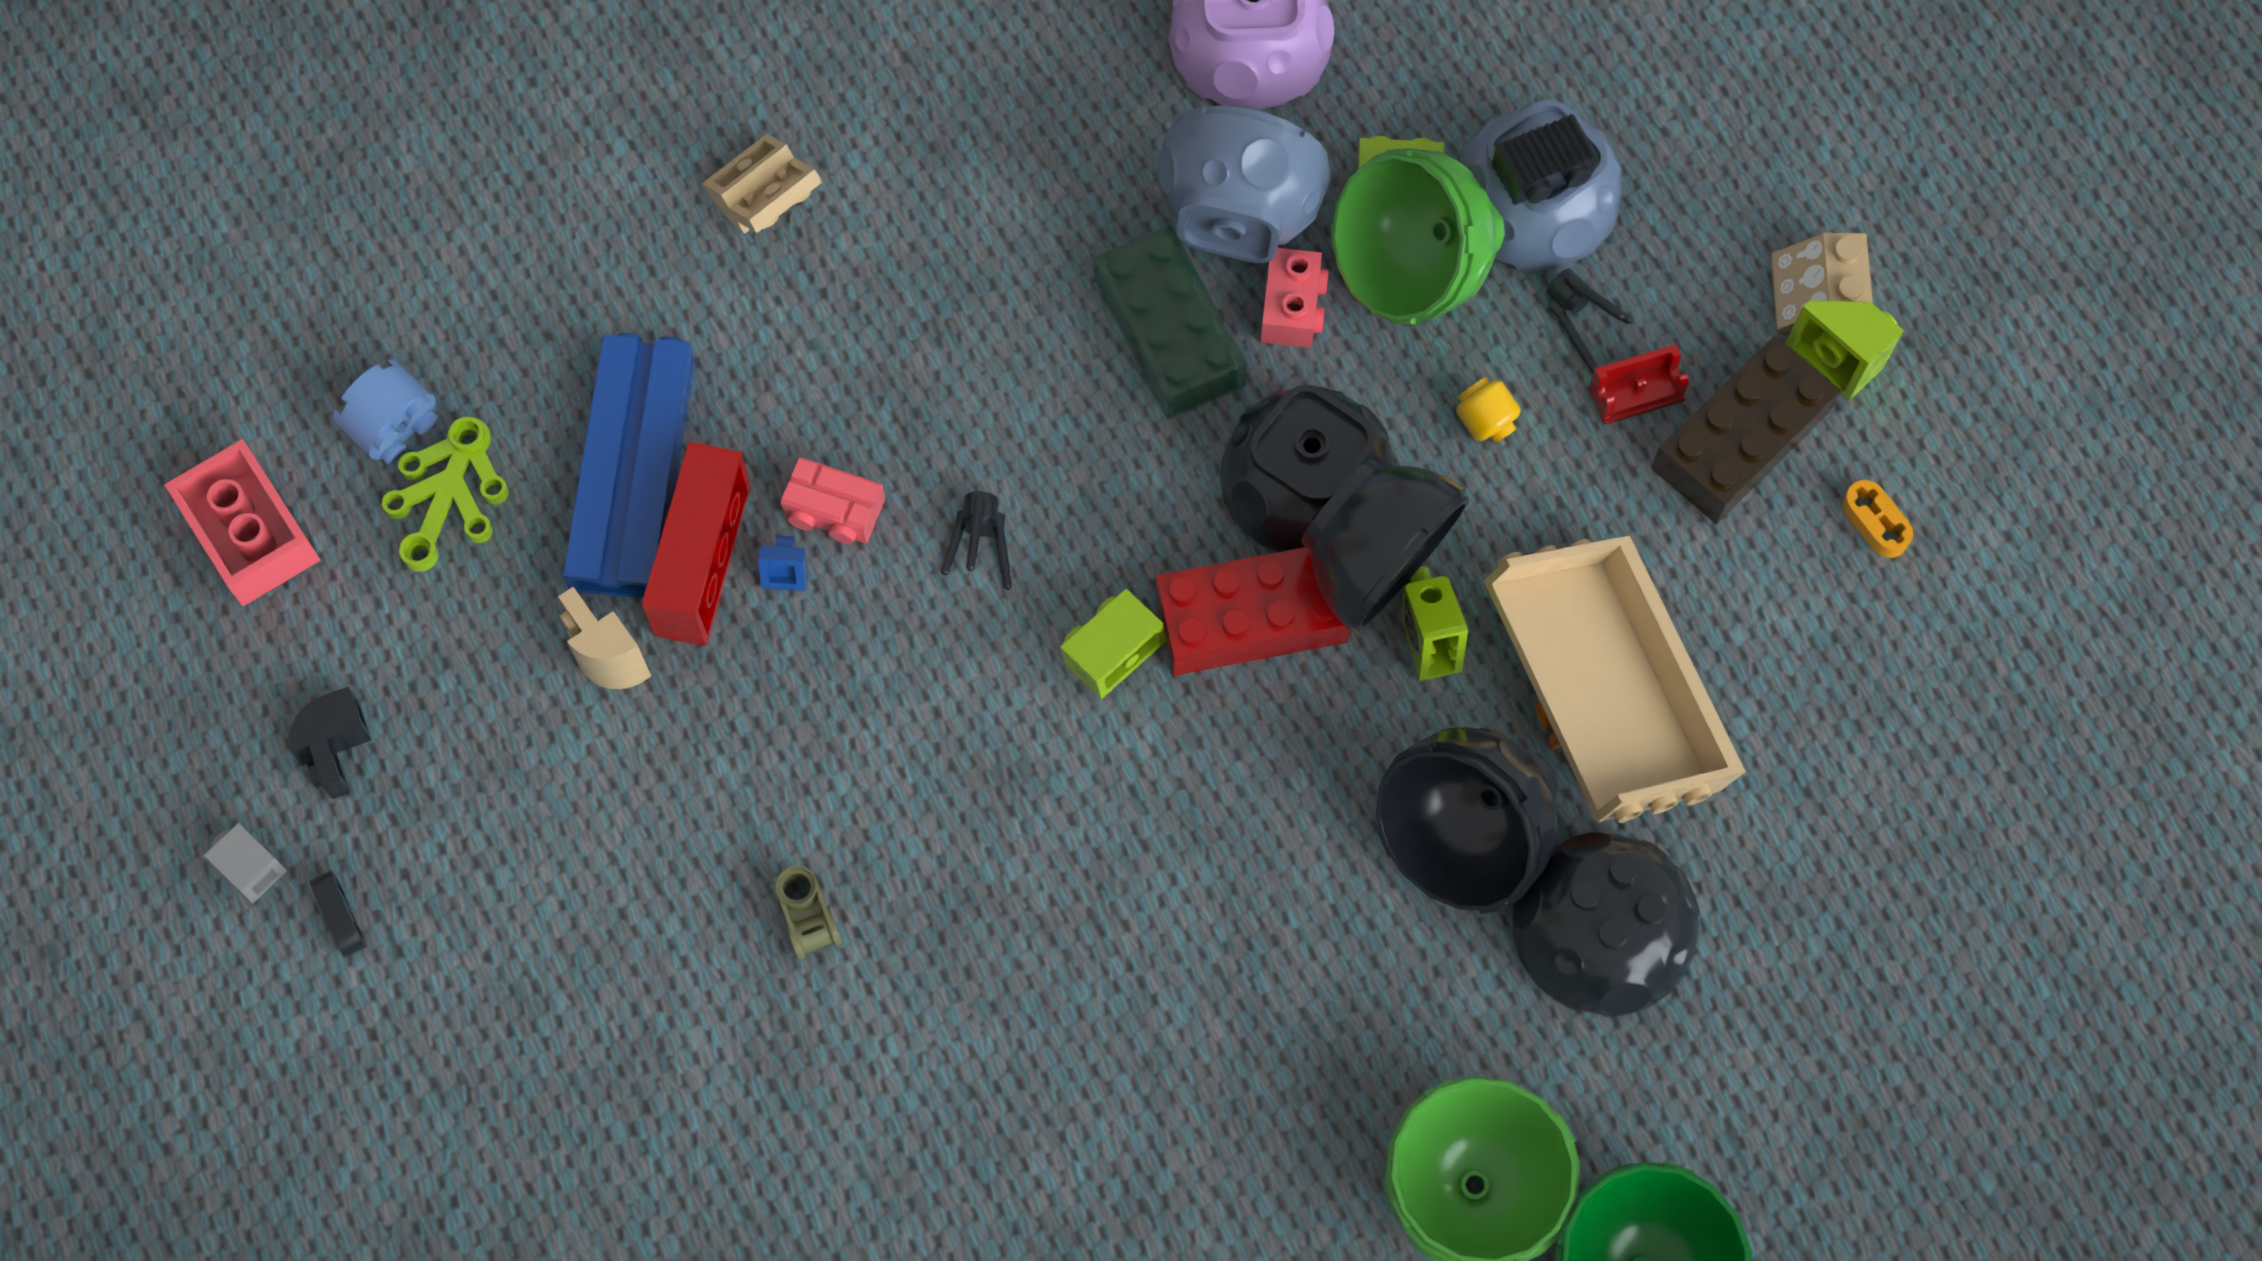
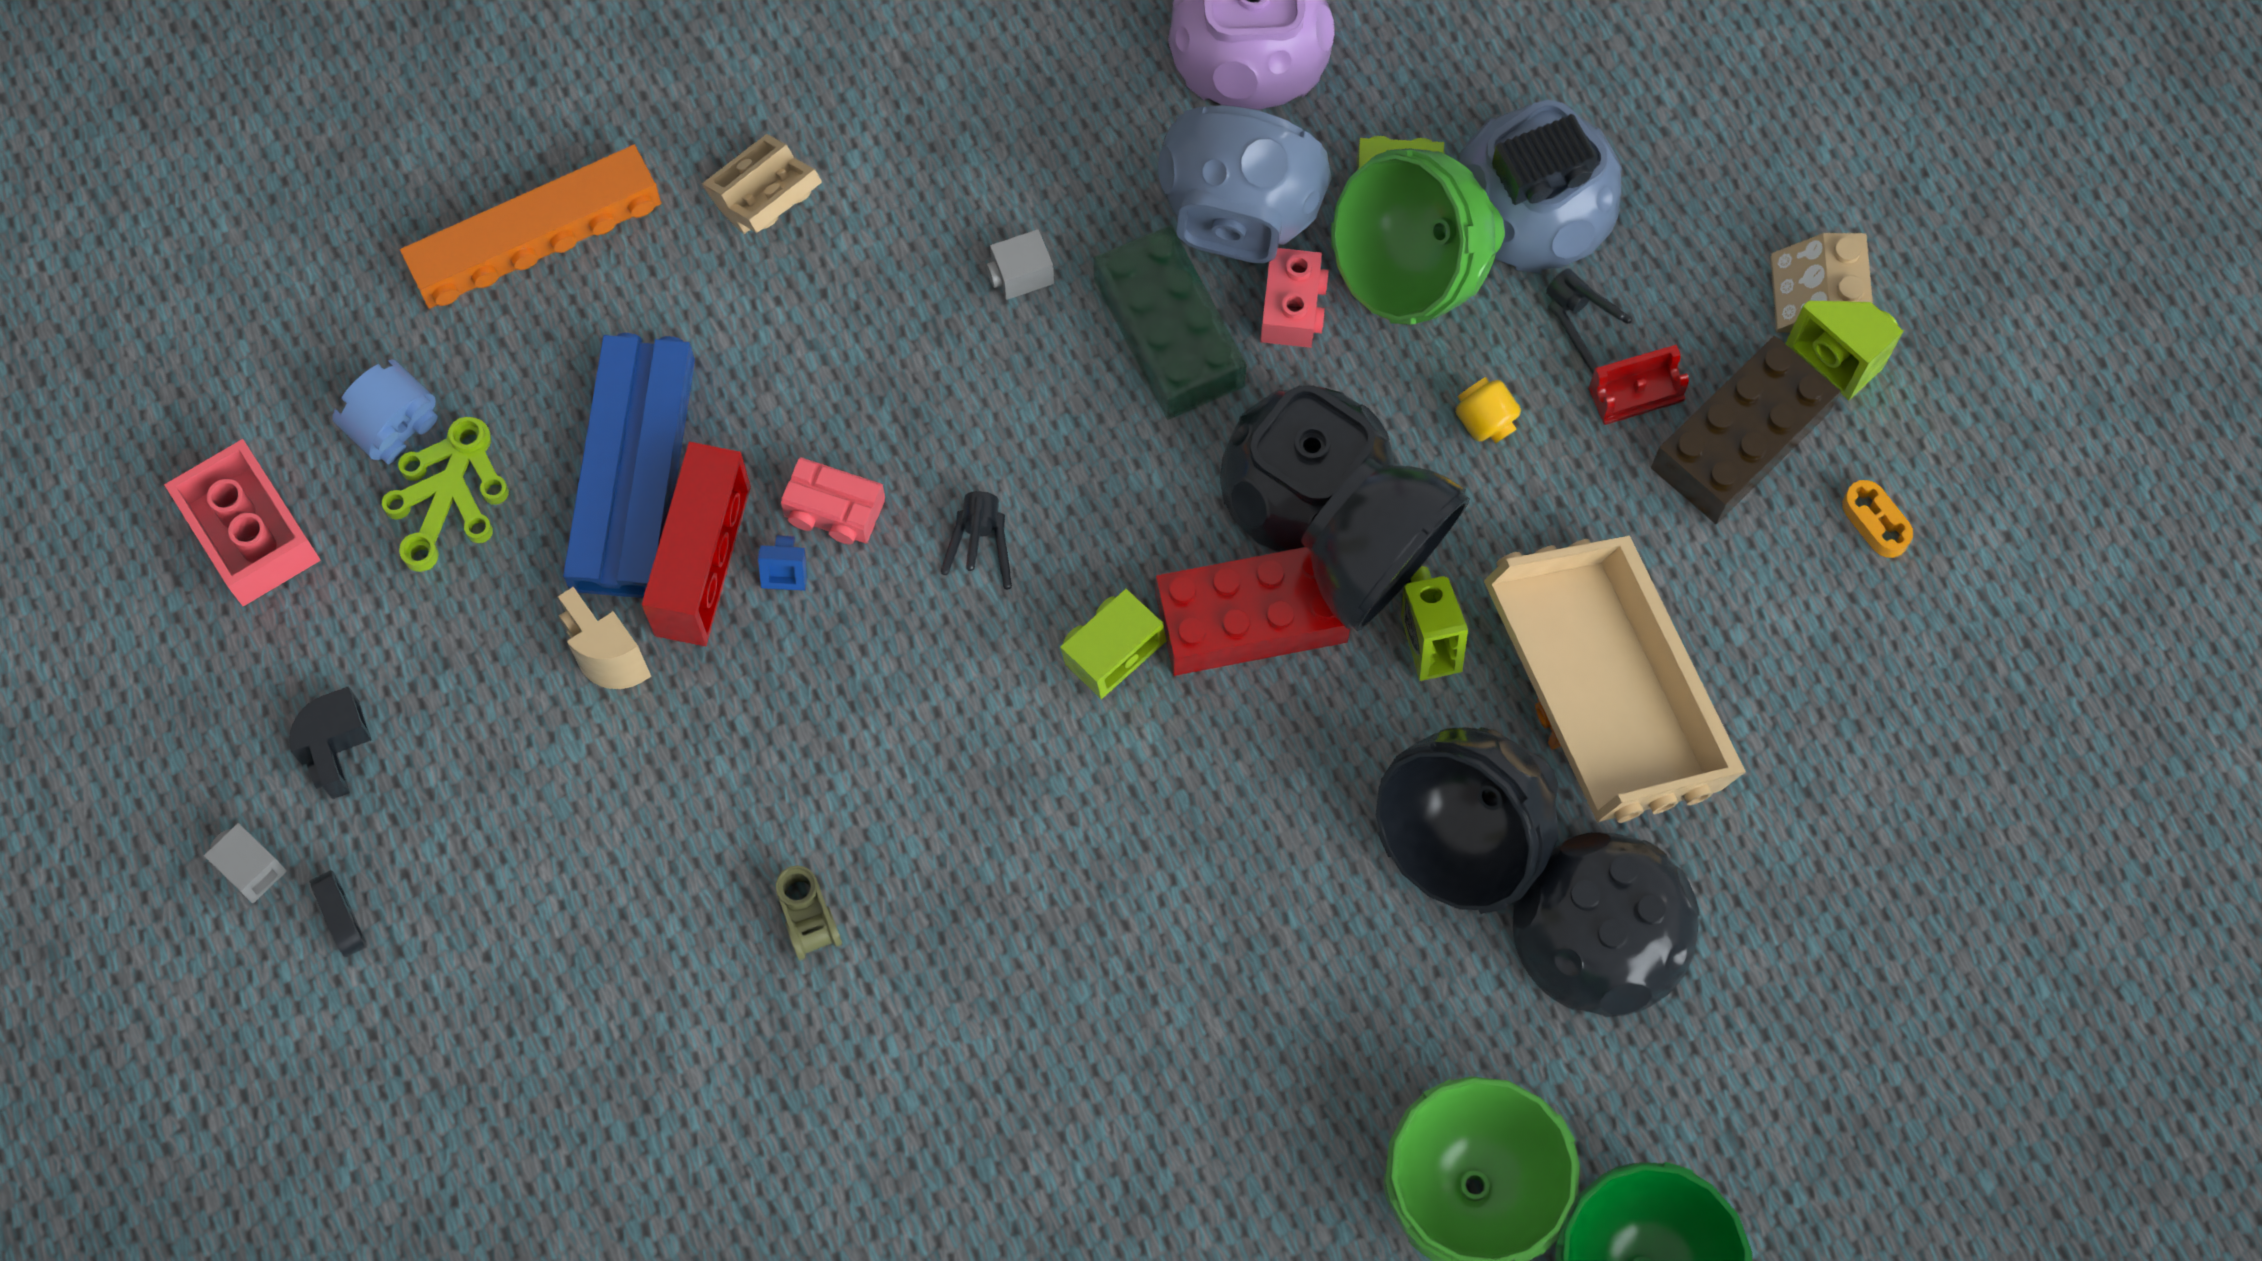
(531, 227): none -> orange brick
(1020, 265): none -> light grey brick

